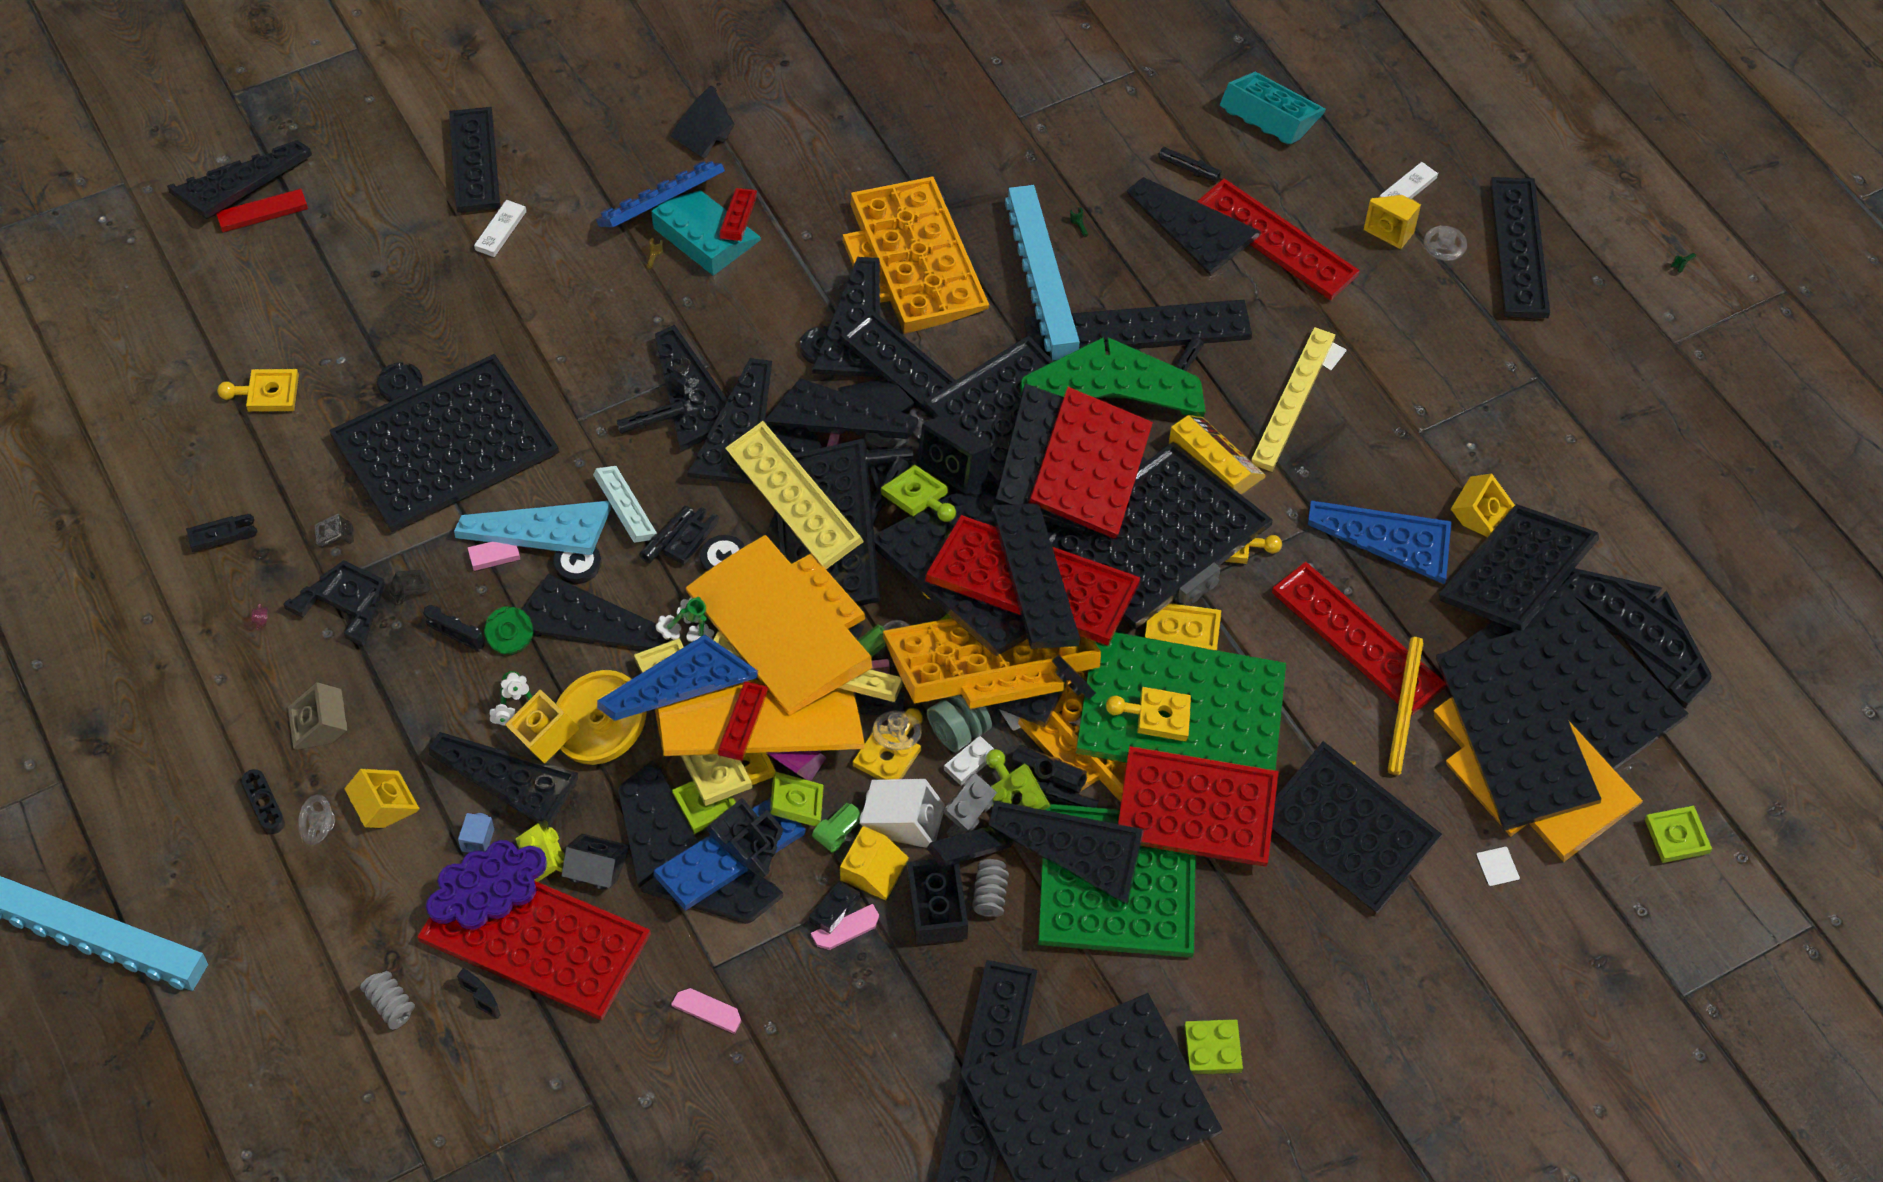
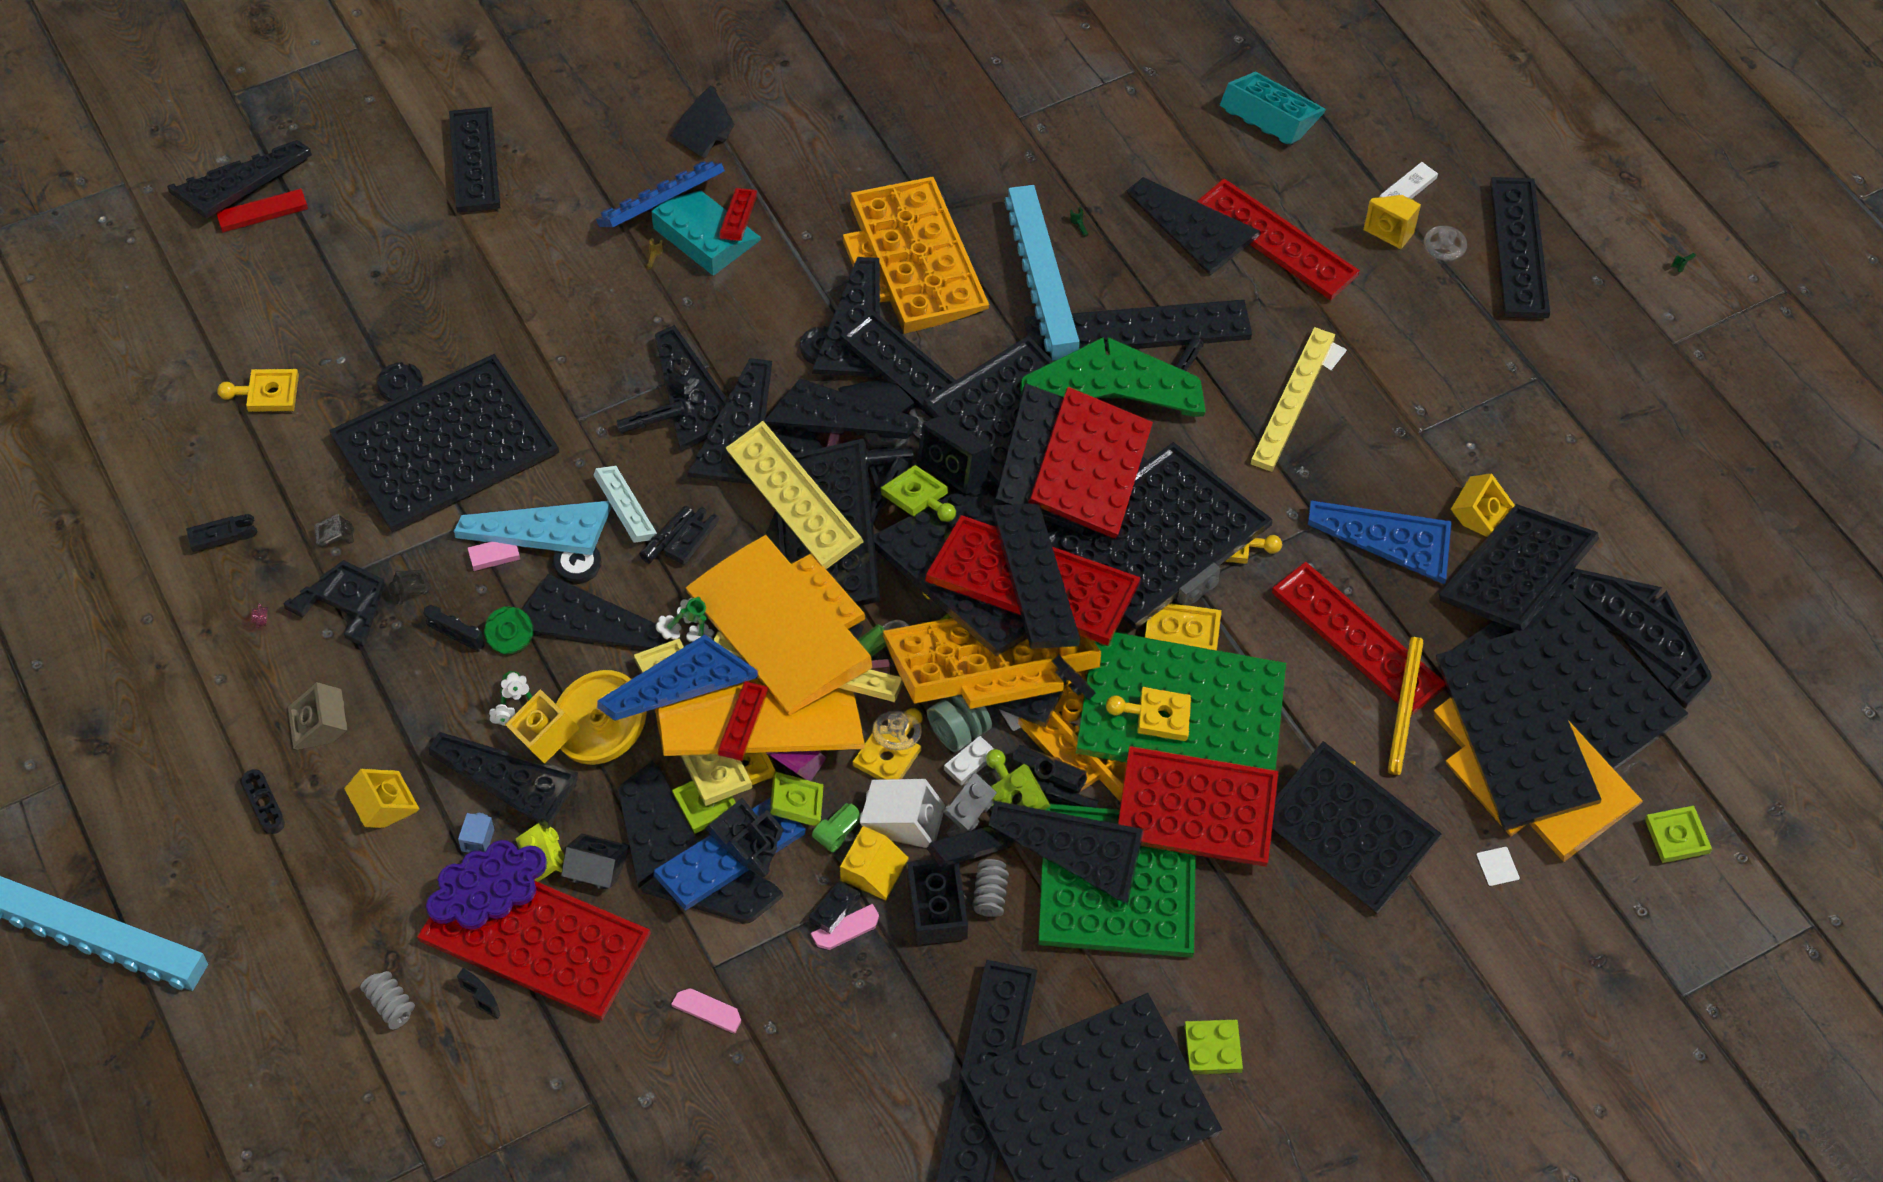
(318, 820): clear piece -> none
(500, 228): white tile -> none
(718, 549): tile -> none
(875, 706): black plate -> none
(1210, 172): black pin -> none
(1215, 453): yellow slope -> none

